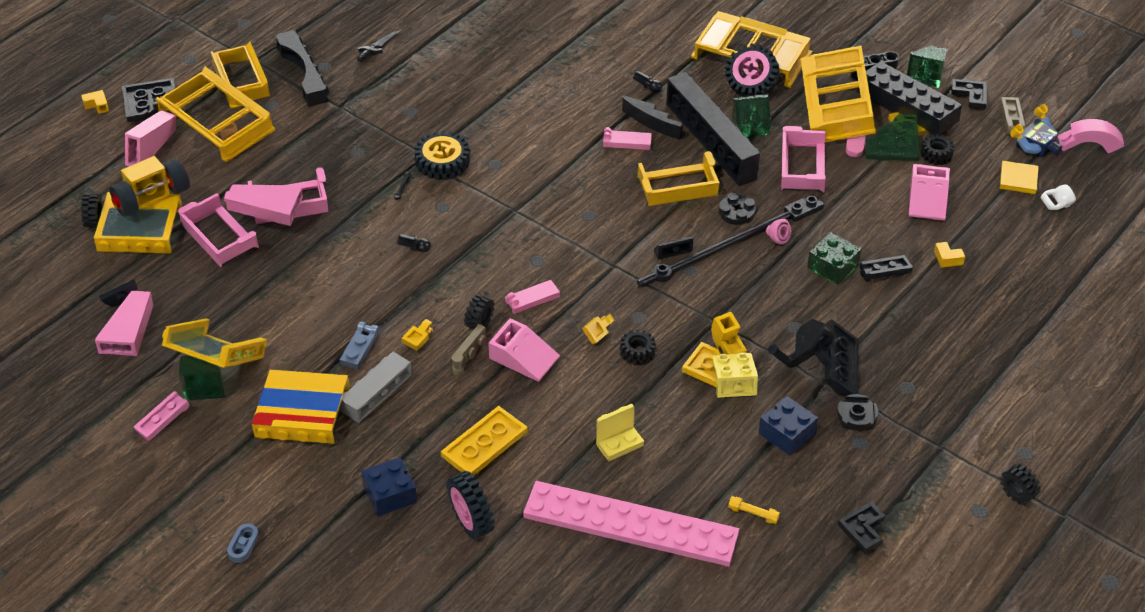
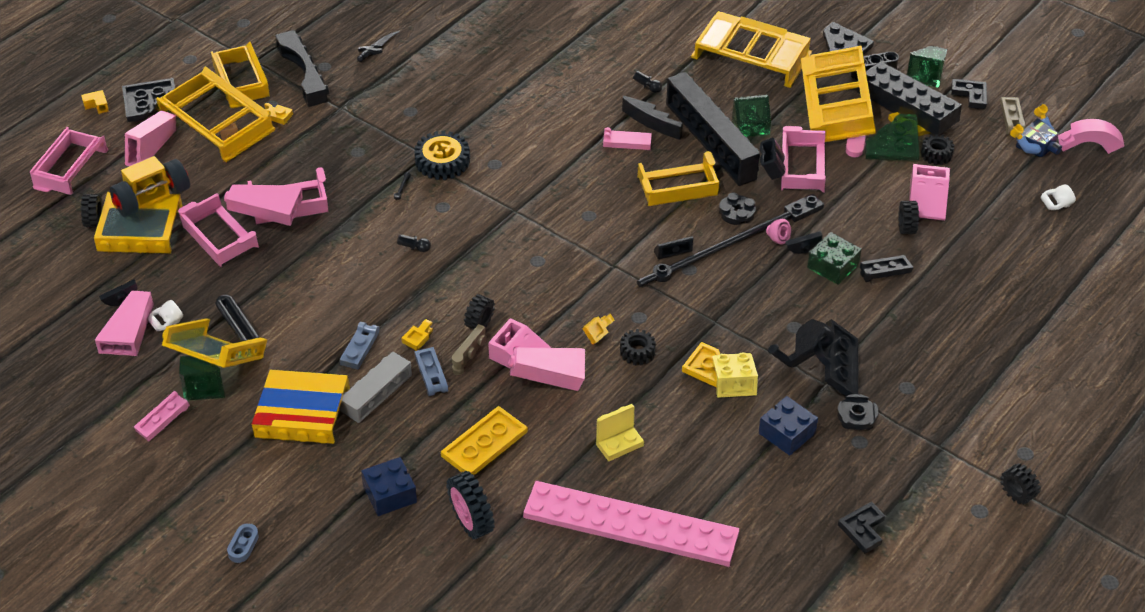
(45, 181): none -> bright pink piece
(169, 312): none -> white piece
(235, 318): none -> black piece
(279, 113): none -> yellow plate
(431, 371): none -> sand blue plate
(532, 296): bright pink hinge -> none
(550, 366): none -> bright pink slope
(725, 334): yellow brick -> none
(750, 58): wheel -> none
(771, 516): yellow bar -> none
(772, 158): none -> black brick
(804, 243): none -> black plate
(840, 38): none -> plate
(908, 217): none -> black tyre
(948, 257): yellow piece -> none
(1019, 177): yellow tile -> none

